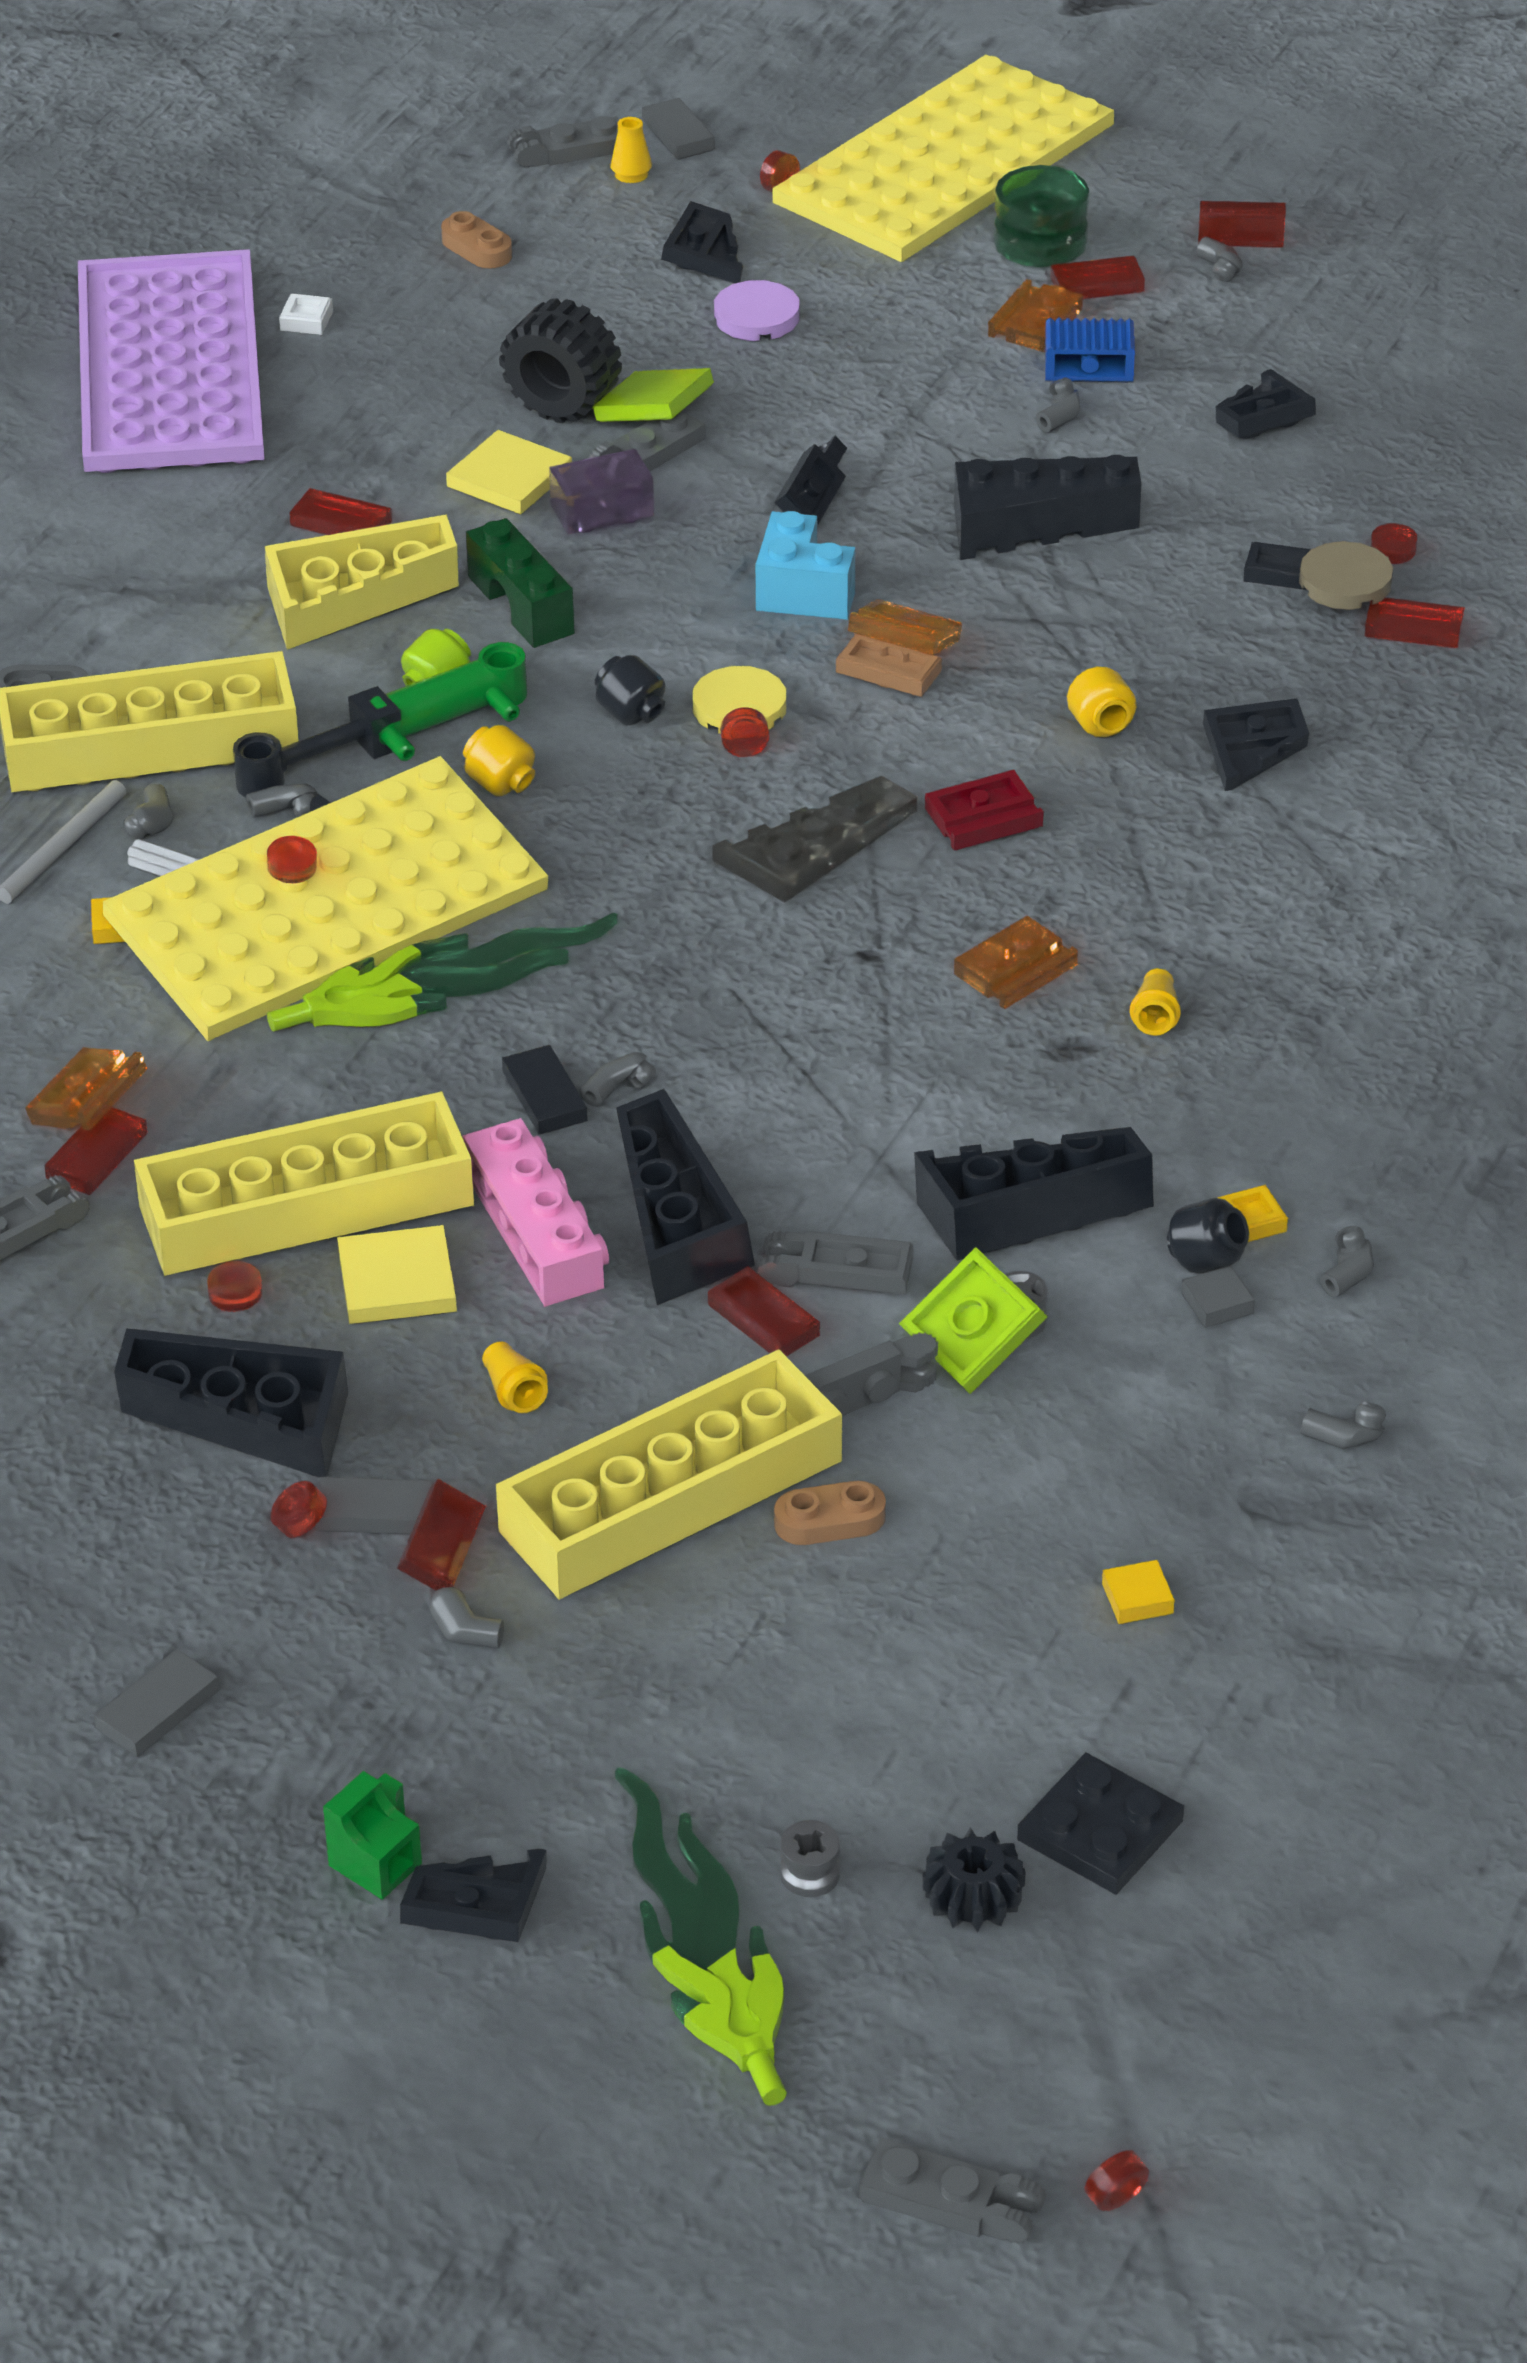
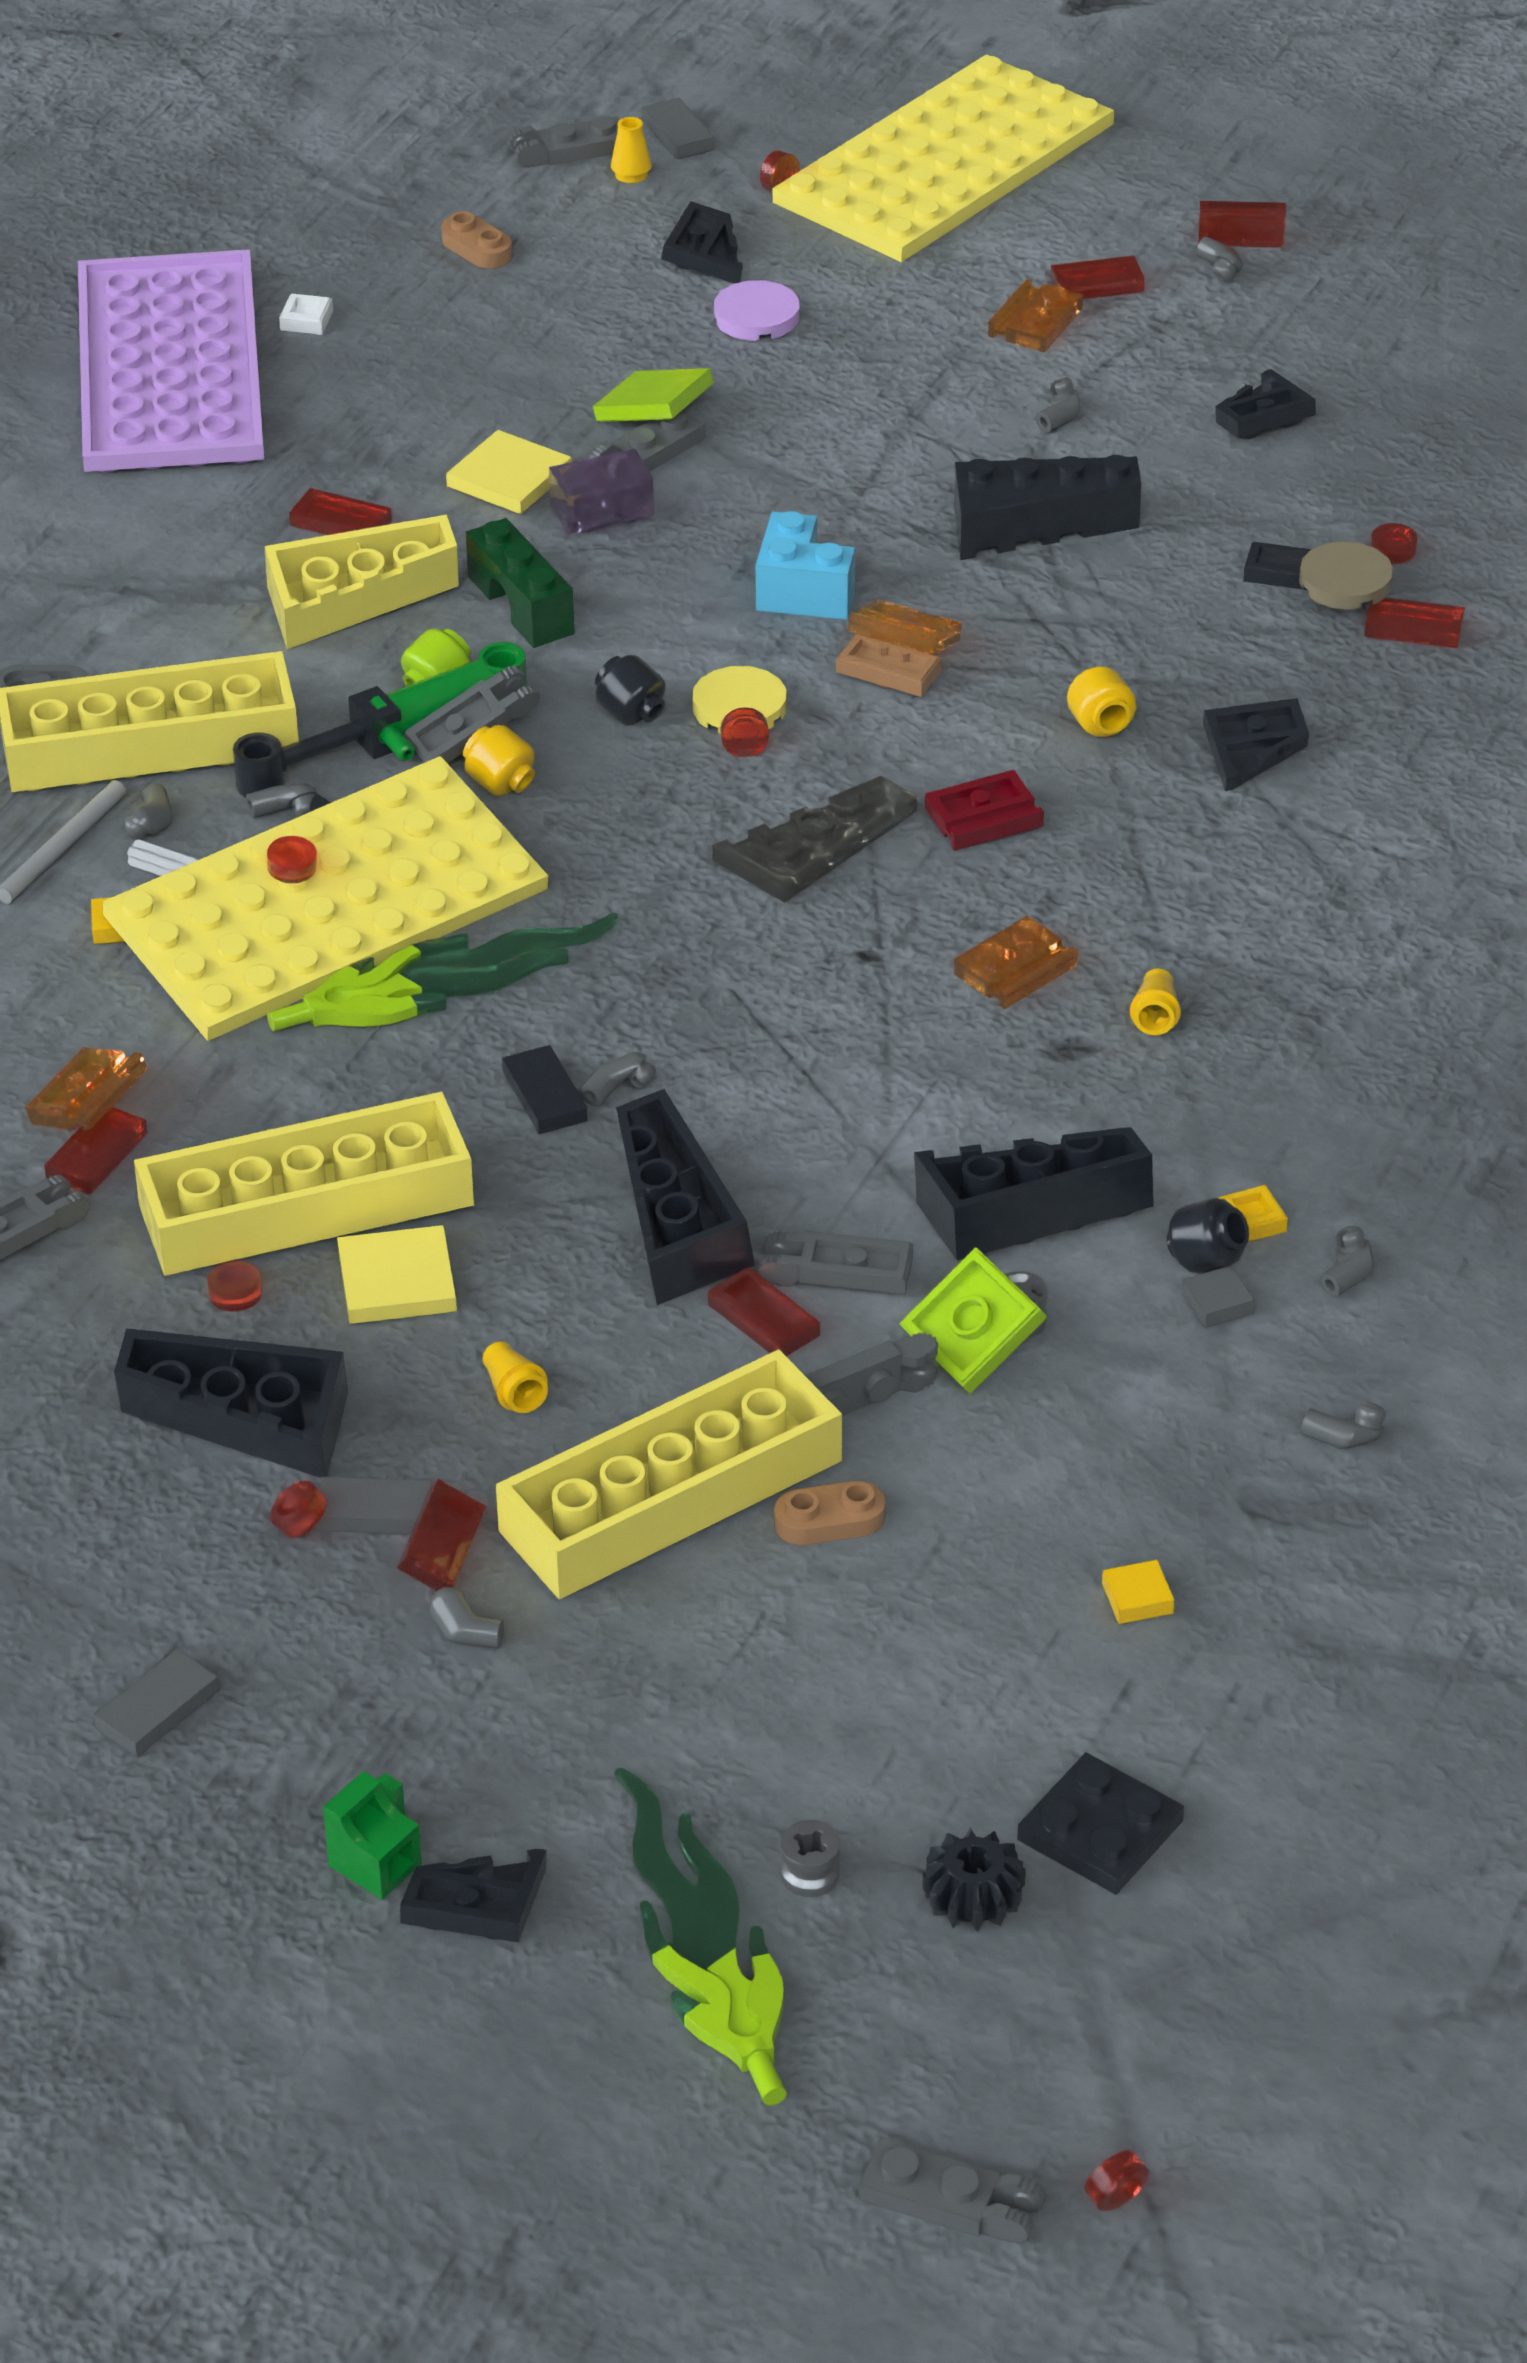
(452, 725): none -> dark grey hinge
(535, 1212): bright pink brick -> none
(560, 360): black tyre -> none
(814, 480): black hinge -> none
(1041, 215): clear green wheel -> none
(1090, 350): blue brick -> none

